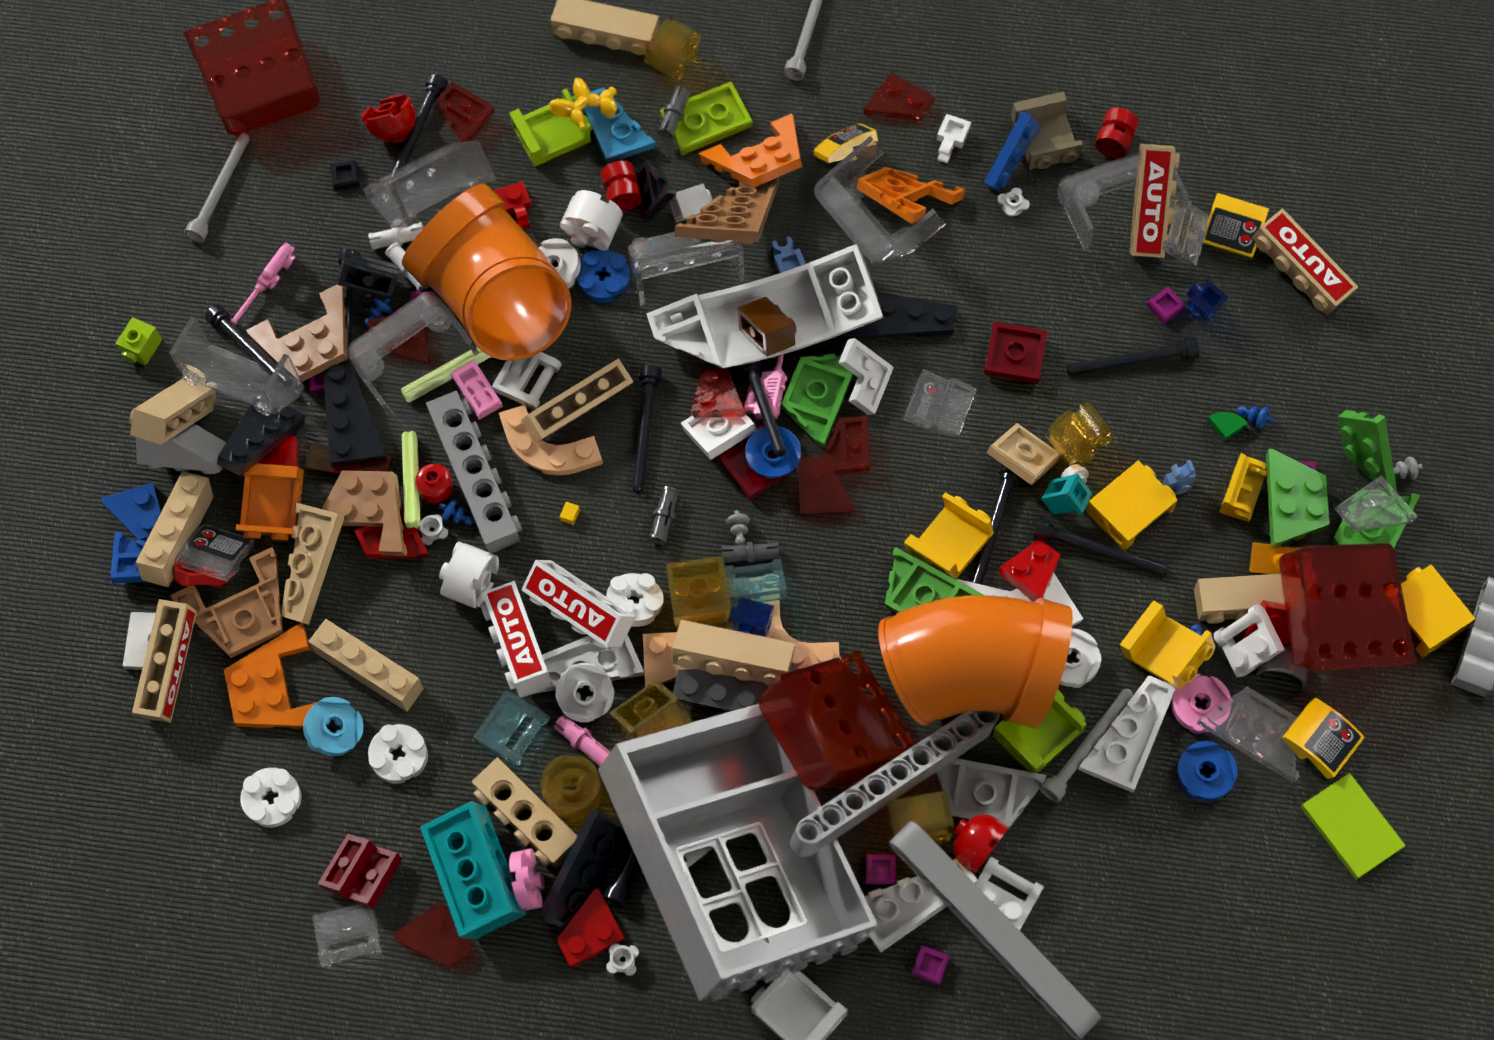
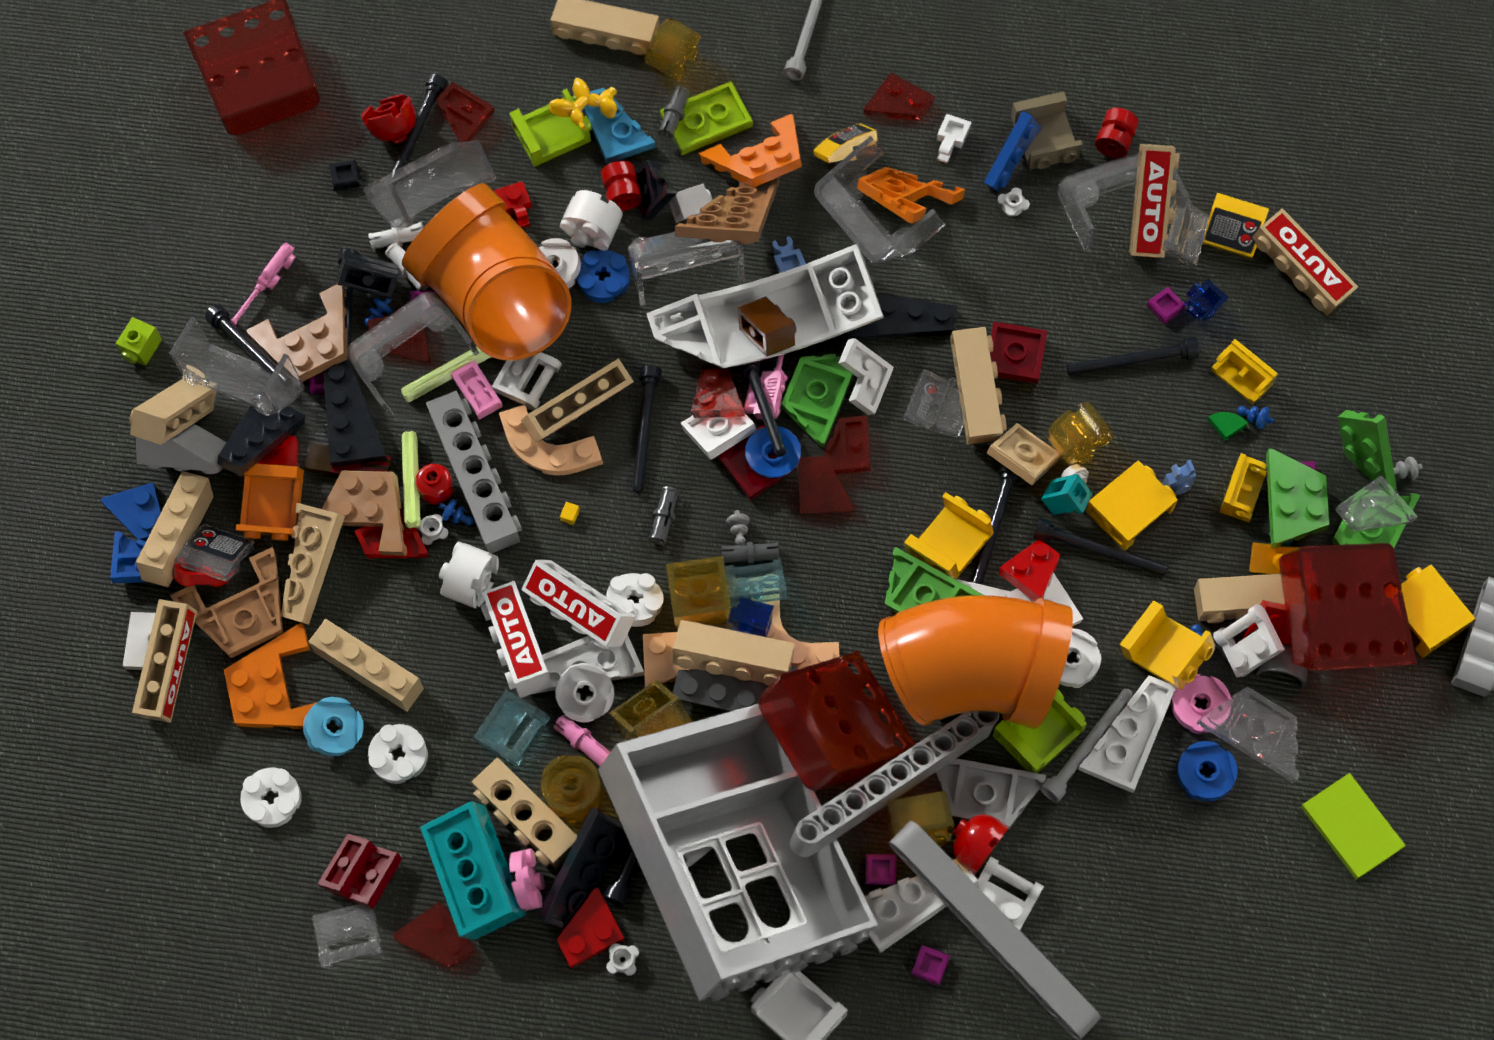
(197, 229): light grey piece -> none
(977, 386): none -> tan brick
(1244, 372): none -> yellow hinge
(1323, 737): slope -> none

